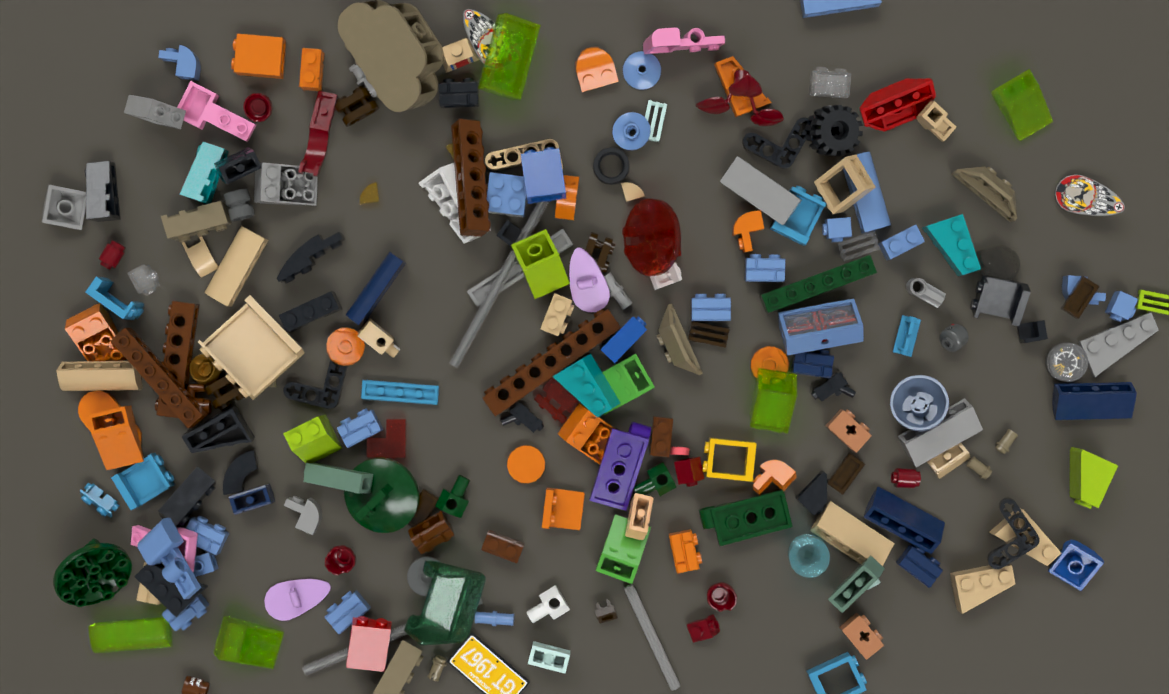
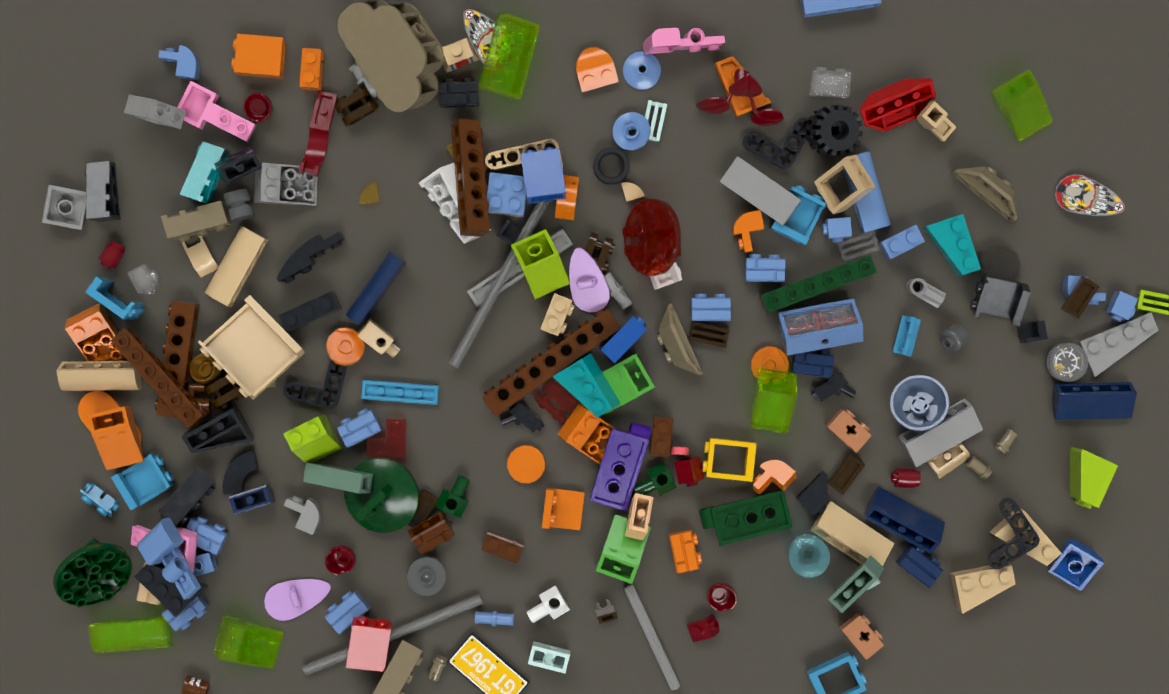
(448, 605): clear green windscreen -> none

